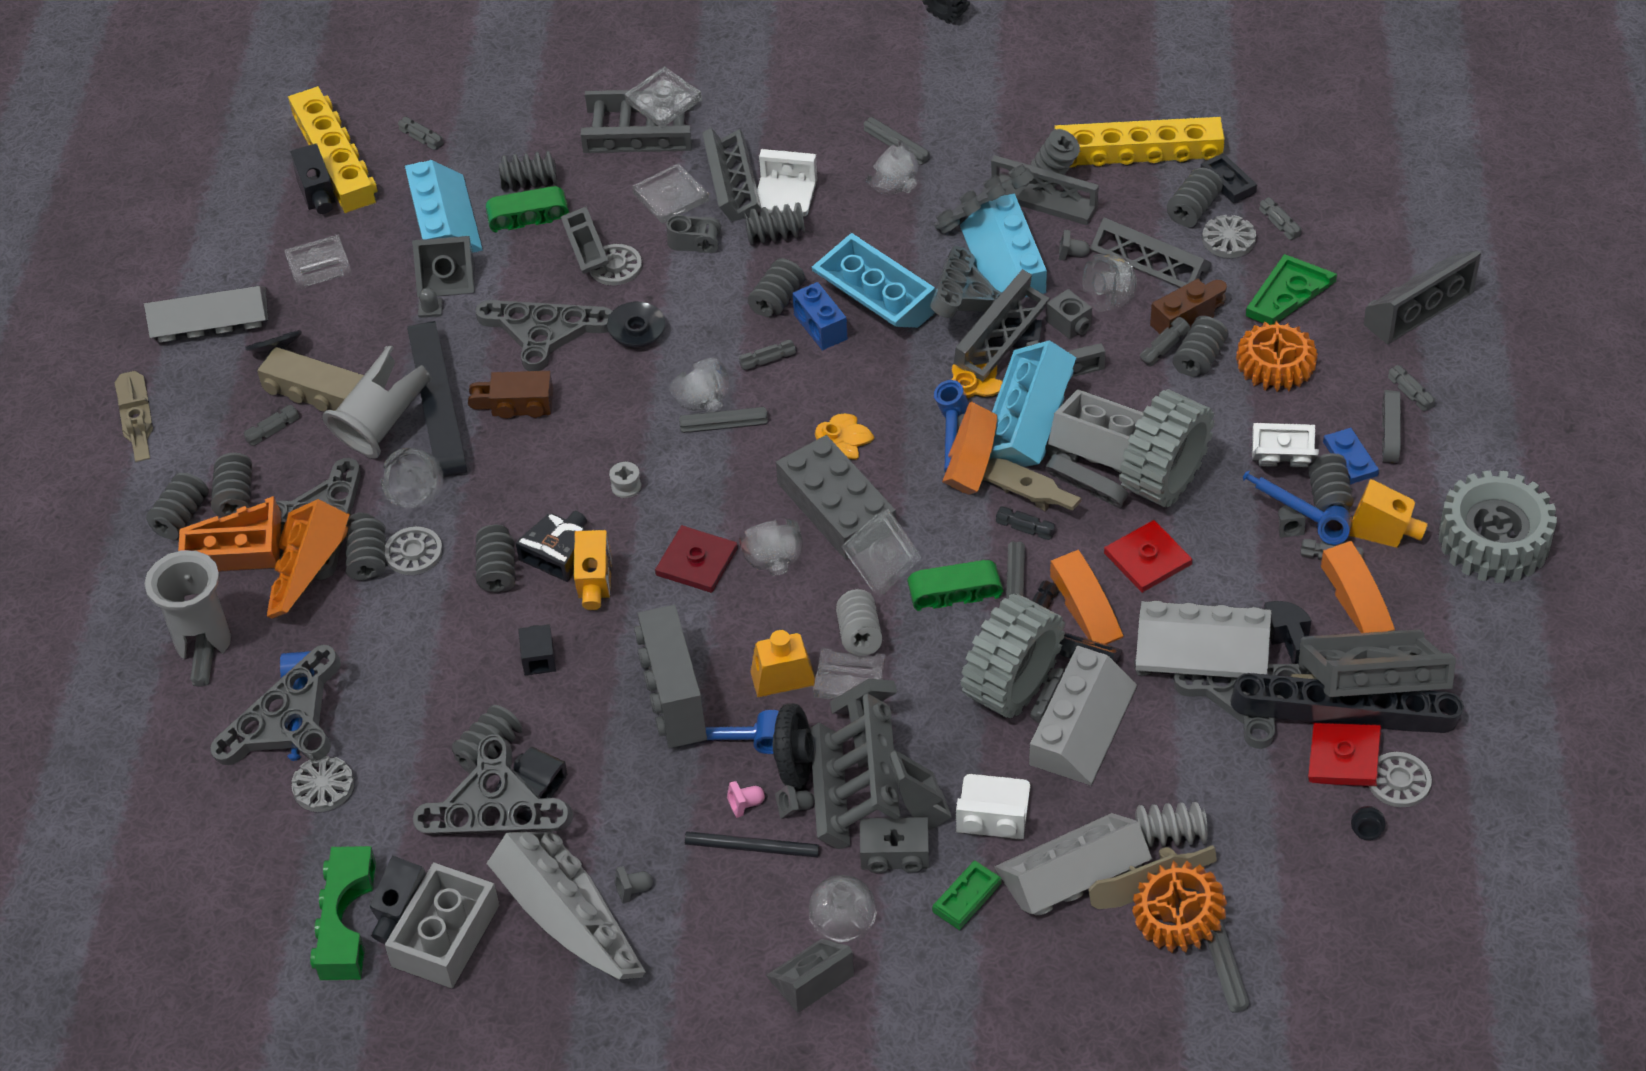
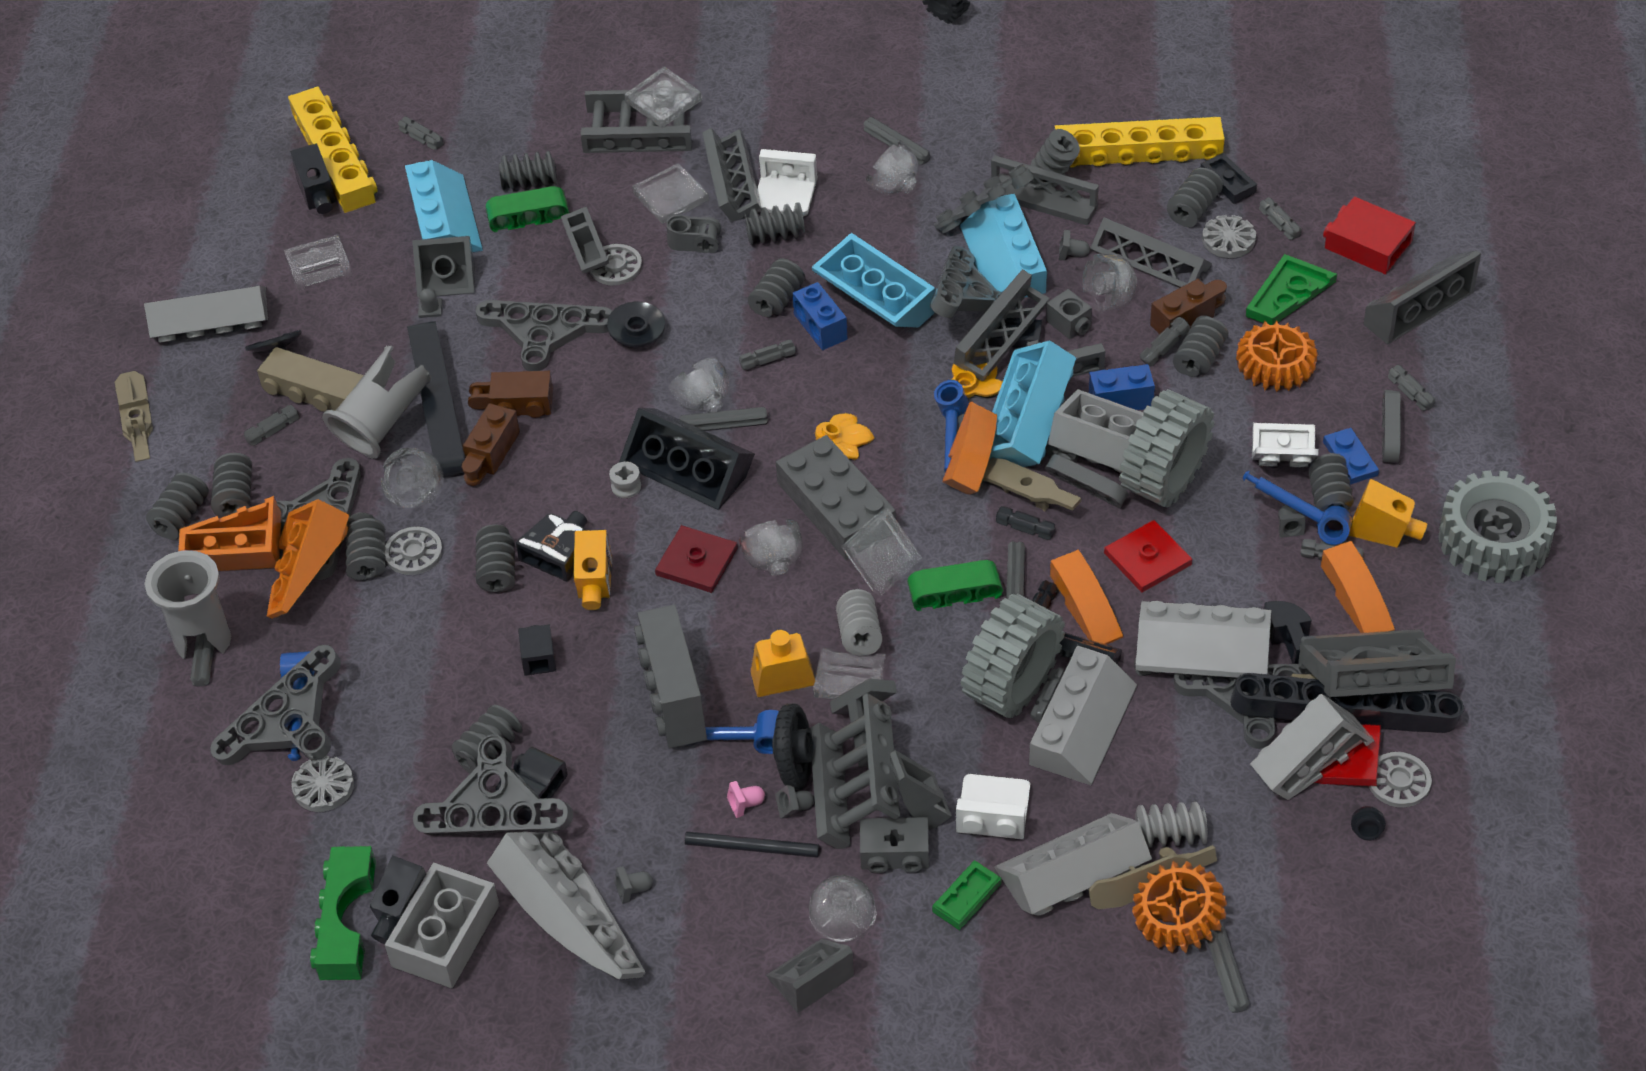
(489, 443): none -> reddish brown brick
(685, 457): none -> black slope
(1126, 386): none -> blue brick
(1309, 745): none -> light grey wedge
(1369, 235): none -> red brick

